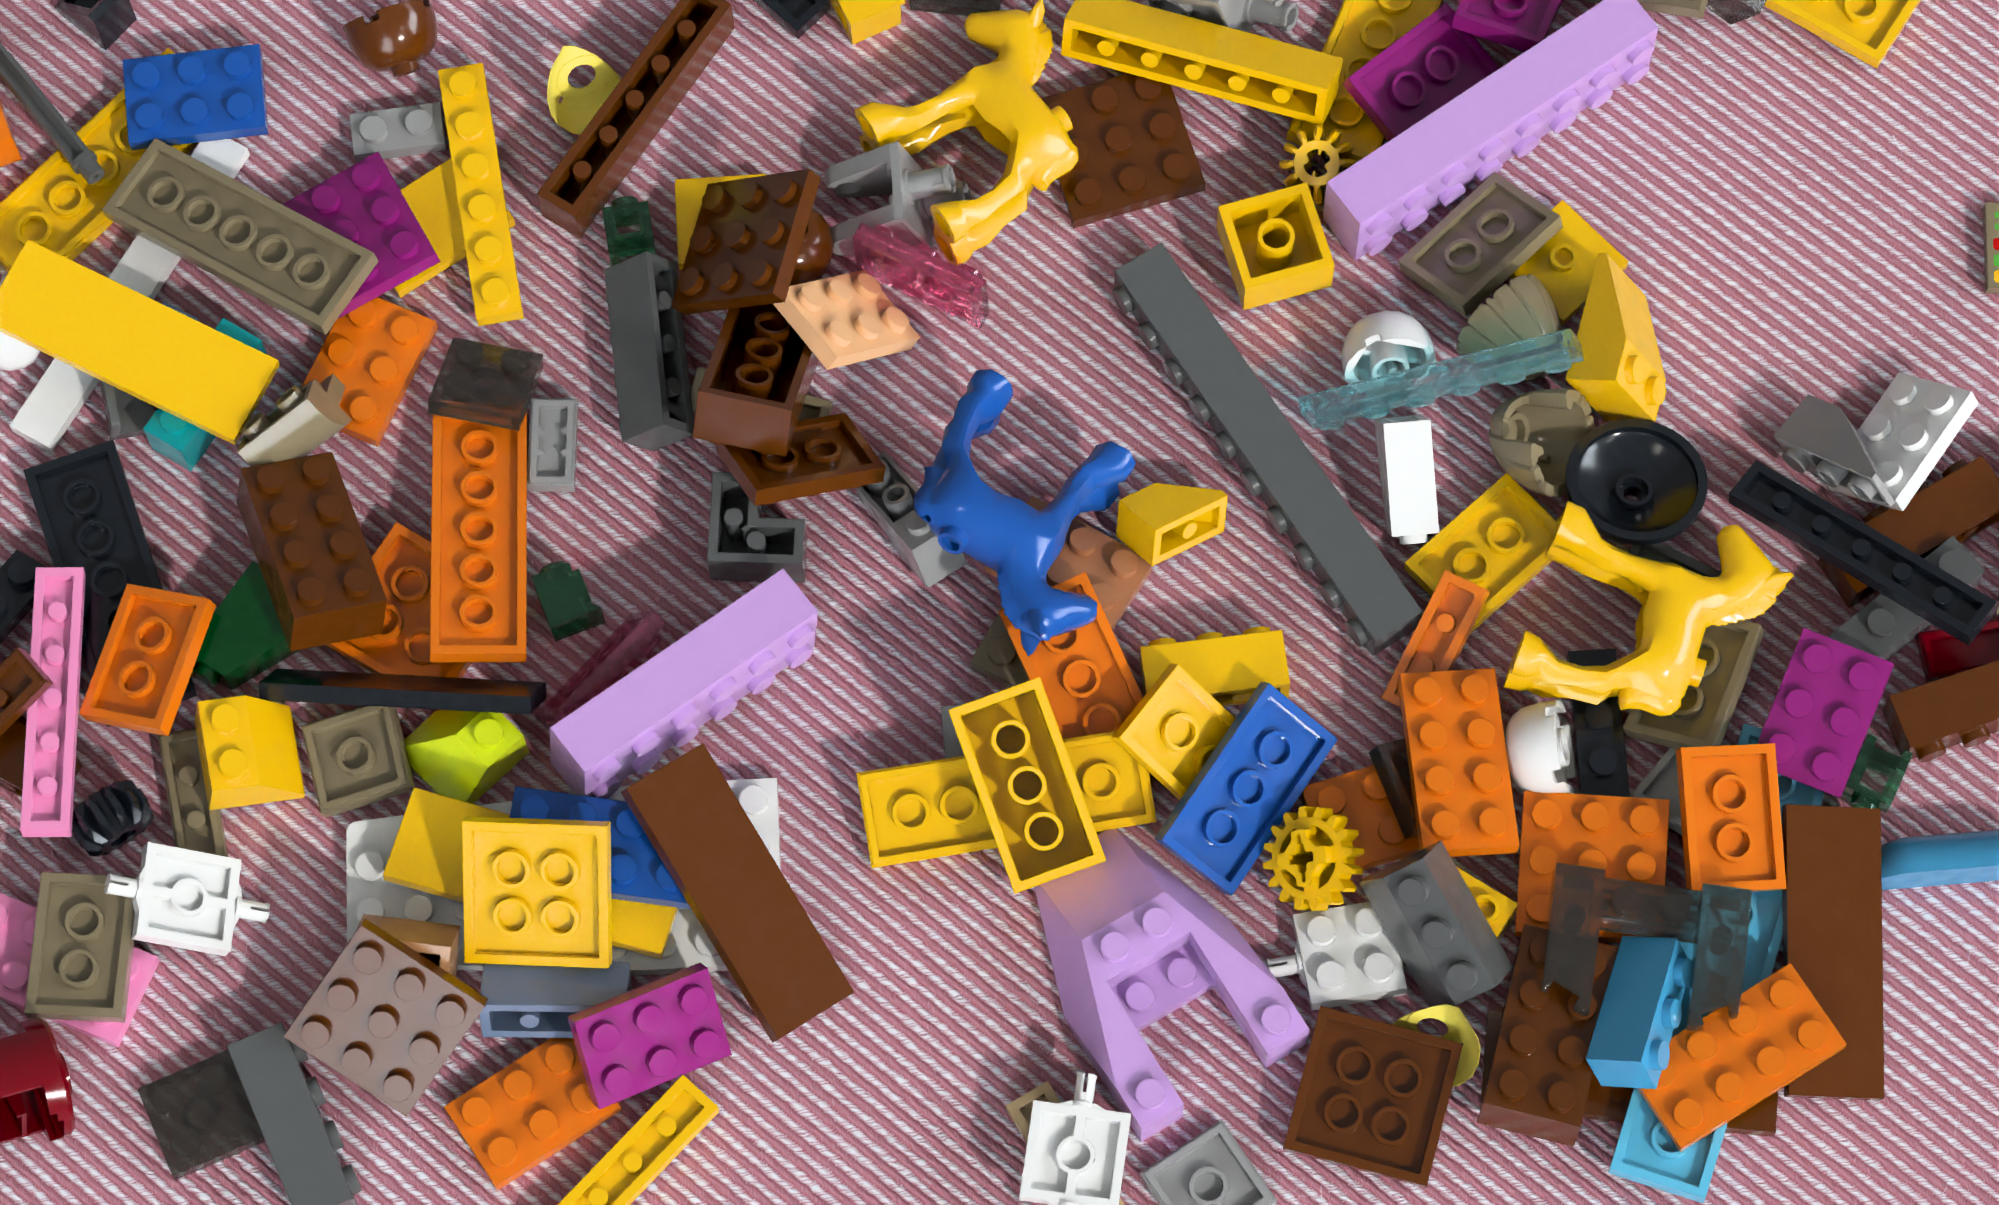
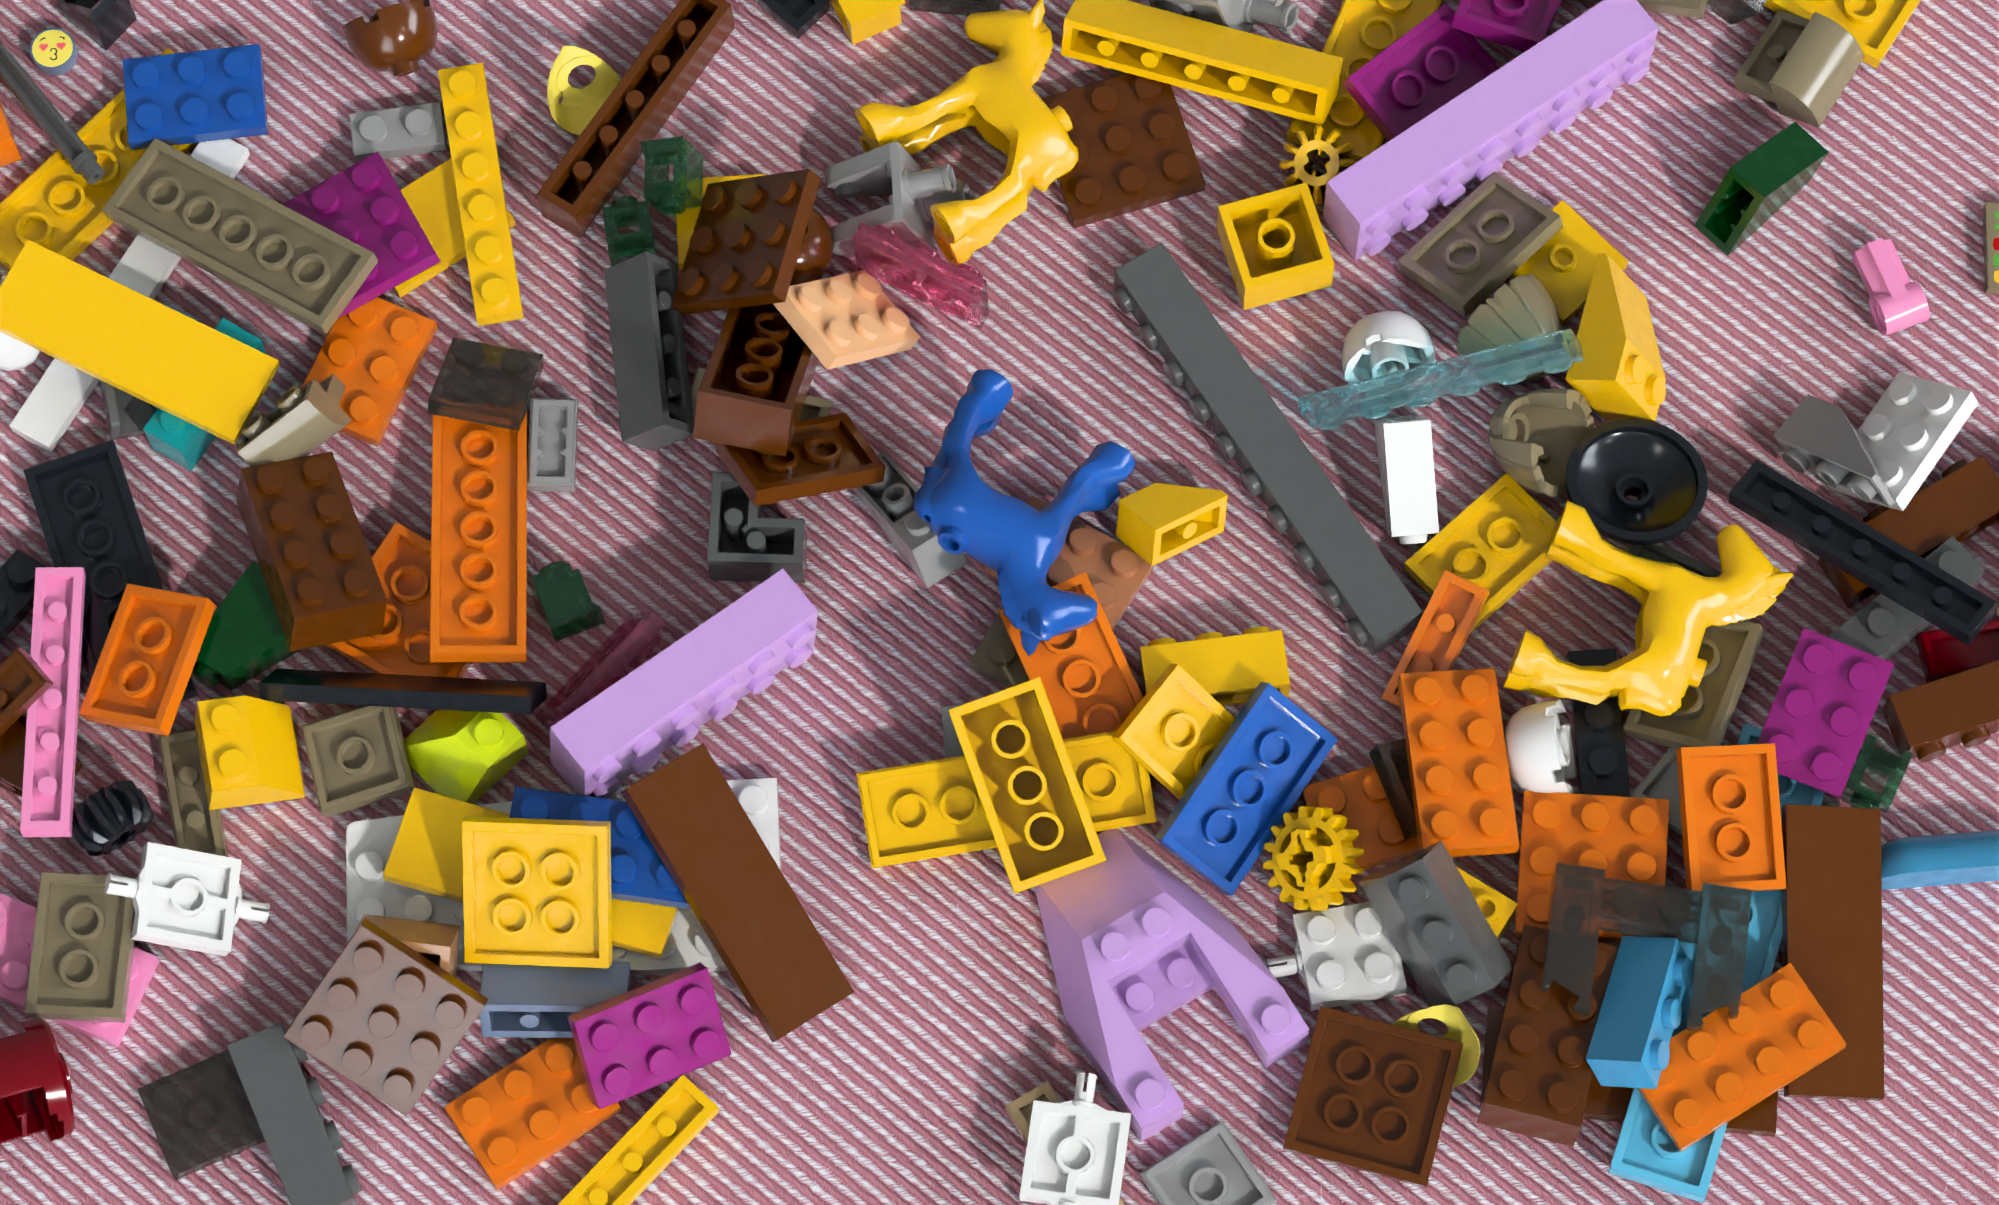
(53, 51): none -> tile
(687, 183): none -> clear green window
(1760, 187): none -> dark green slope
(1801, 65): none -> dark tan brick
(1893, 298): none -> bright pink piece

